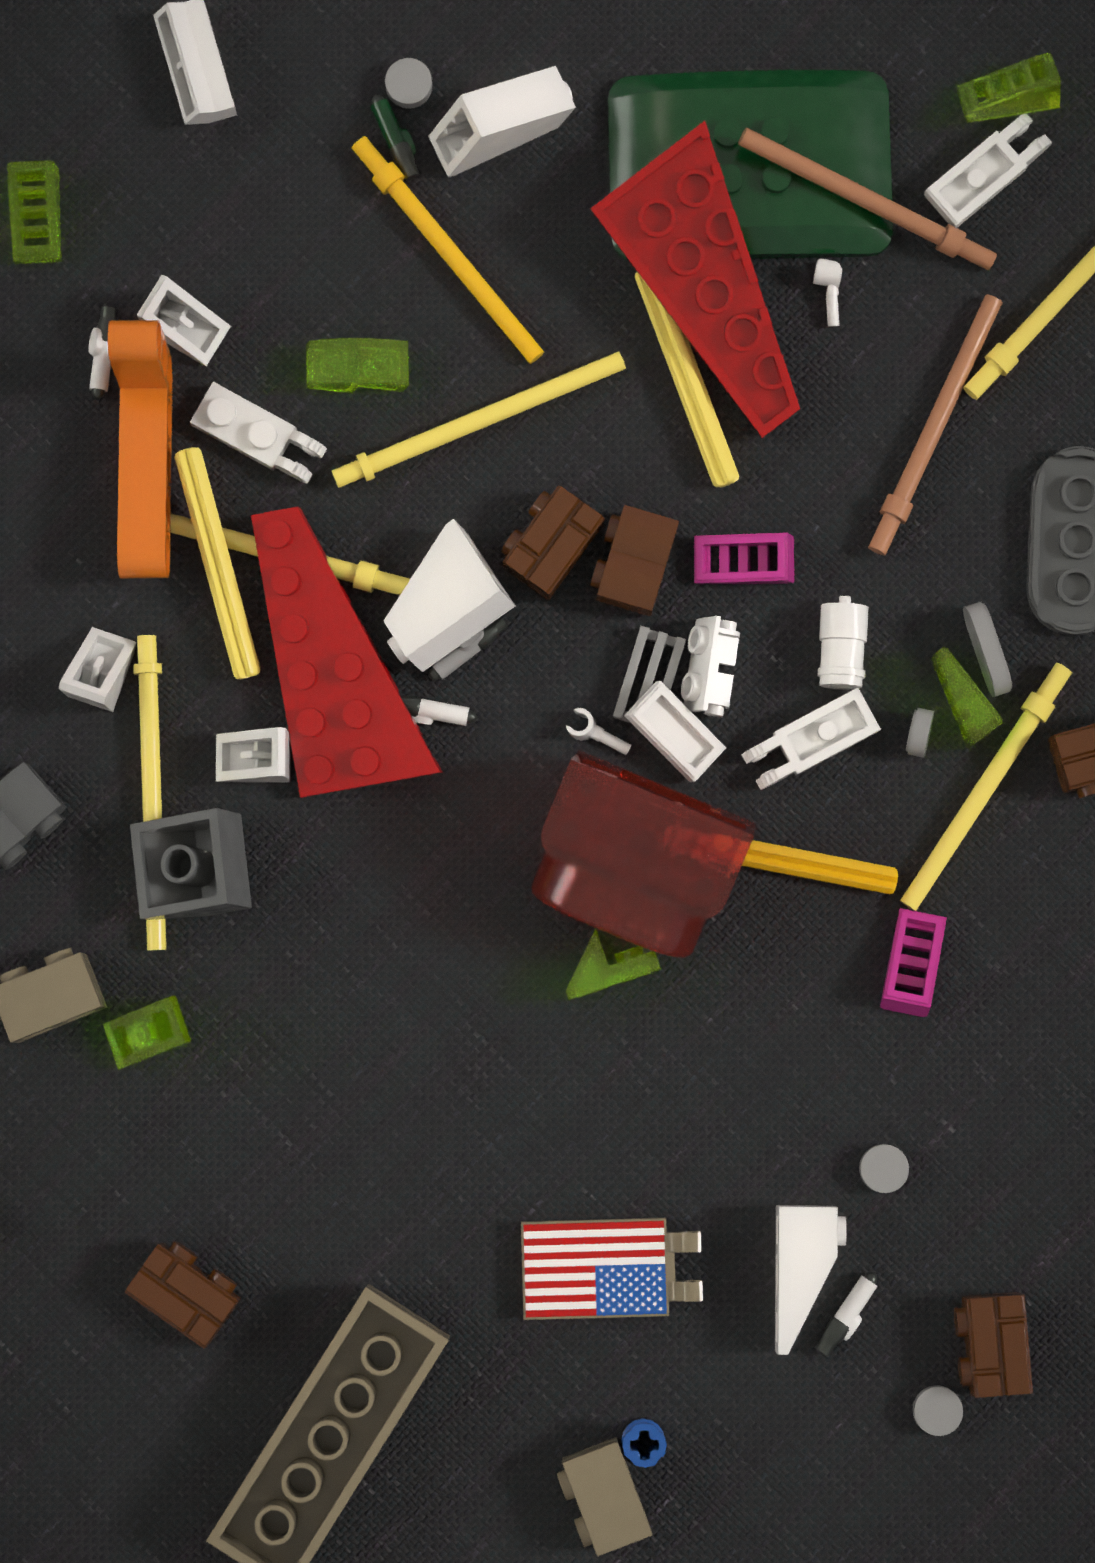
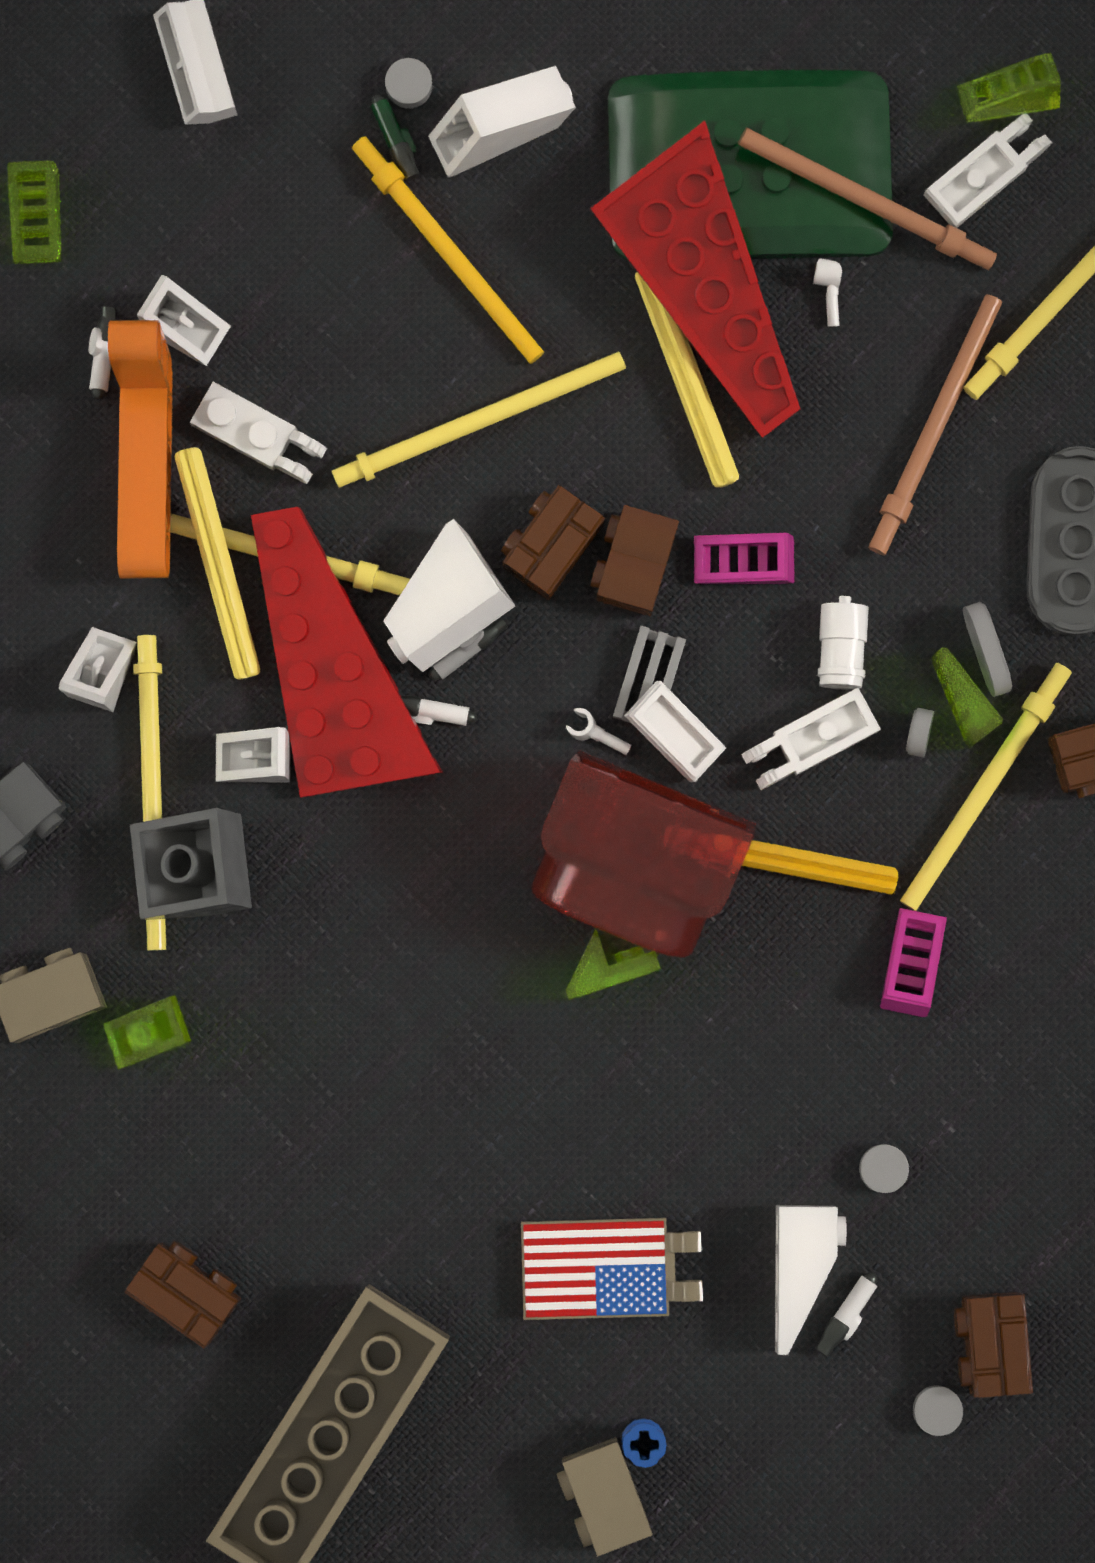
(357, 362): clear neon green slope -> none
(710, 644): white hinge -> none

